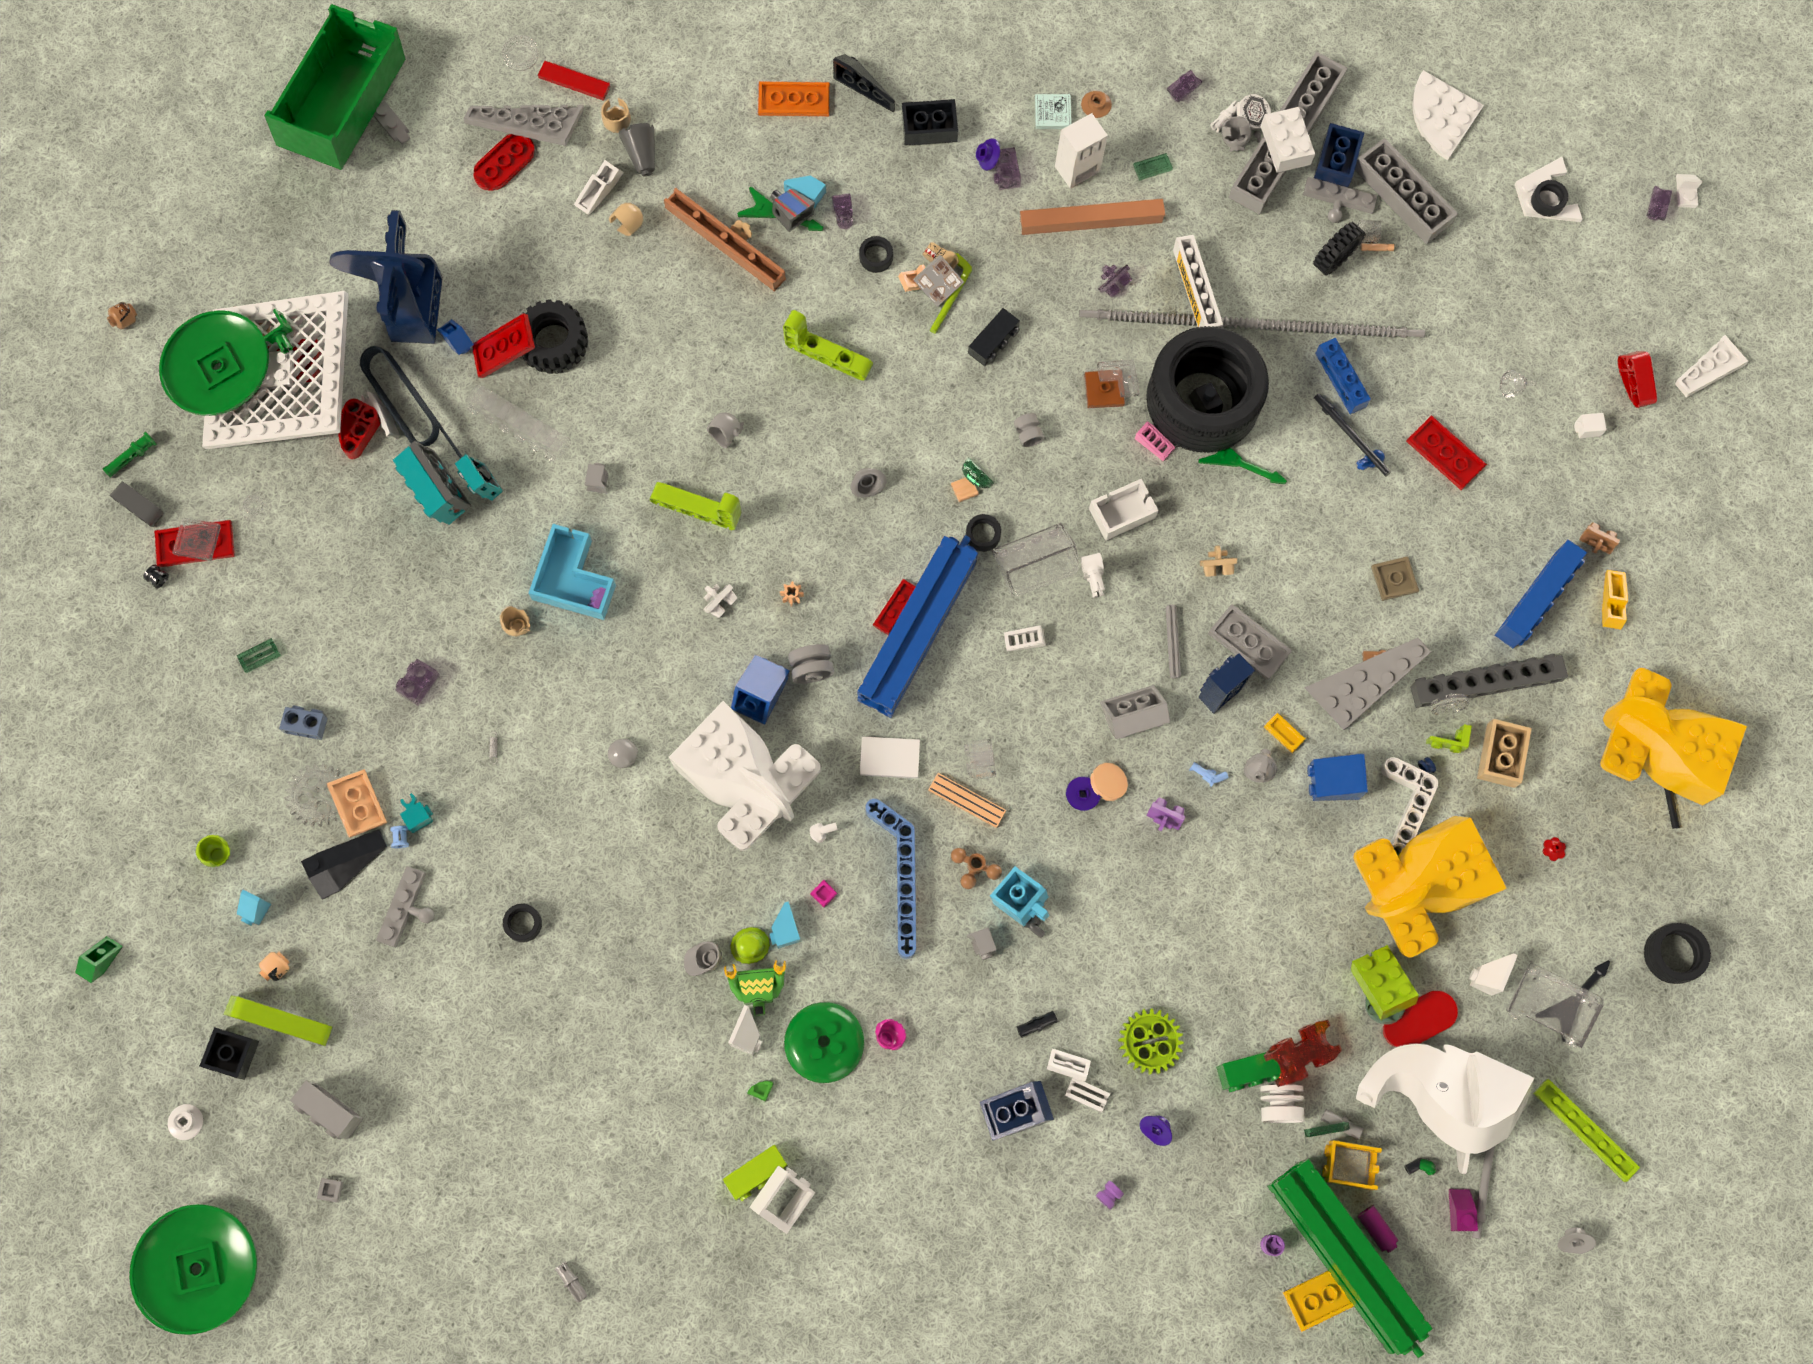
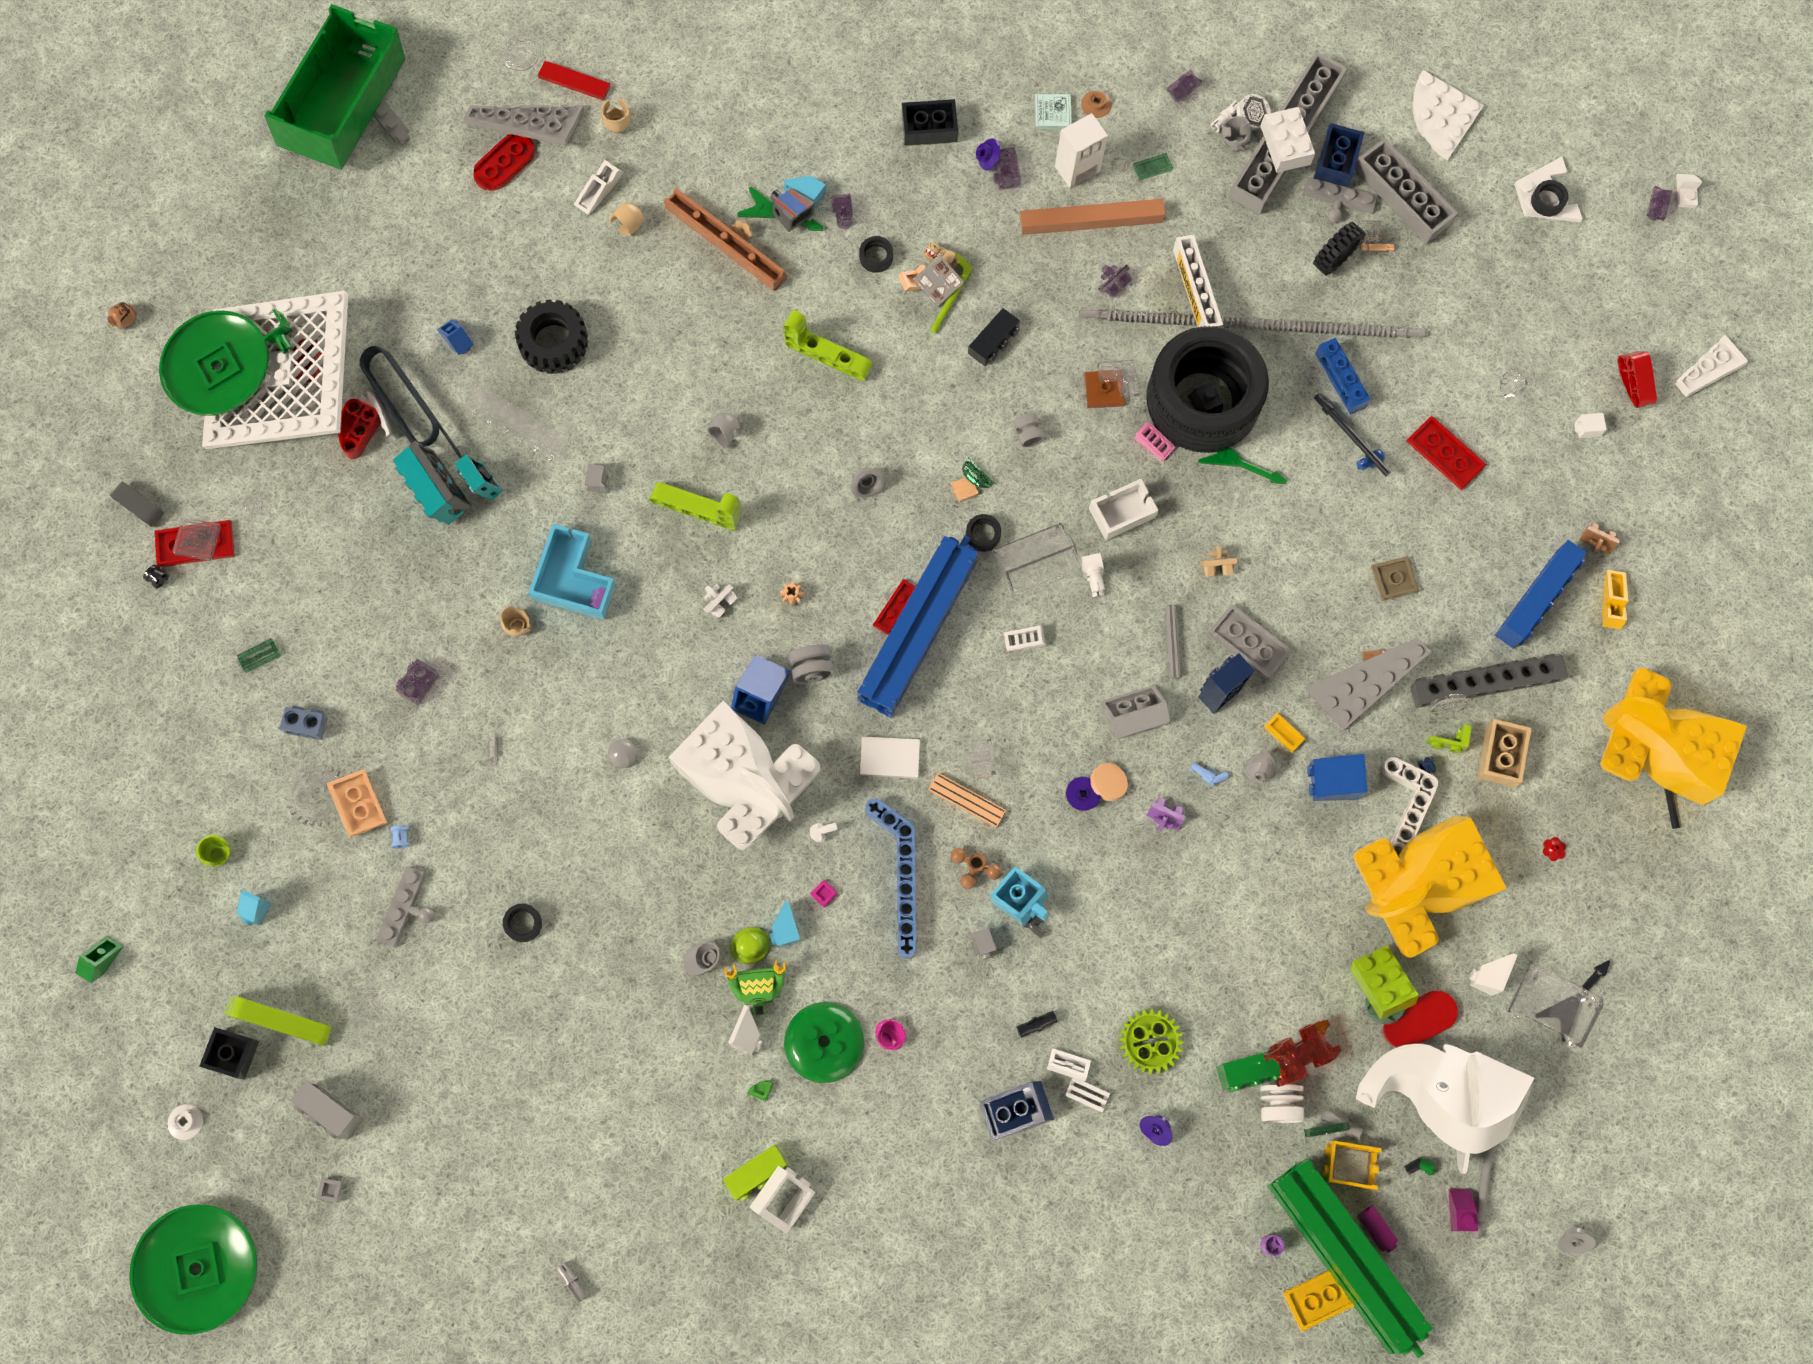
(137, 448): green pin -> none
(274, 966): light nougat head -> none
(337, 865): black wedge -> none
(406, 284): dark blue brick -> none
(416, 815): teal brick -> none
(503, 345): red tile -> none
(640, 146): dark grey cone -> none
(793, 98): orange tile -> none
(853, 75): black wedge -> none
(1109, 1195): medium lavender wheel -> none
(1586, 1130): lime plate -> none
(1696, 940): black tyre -> none

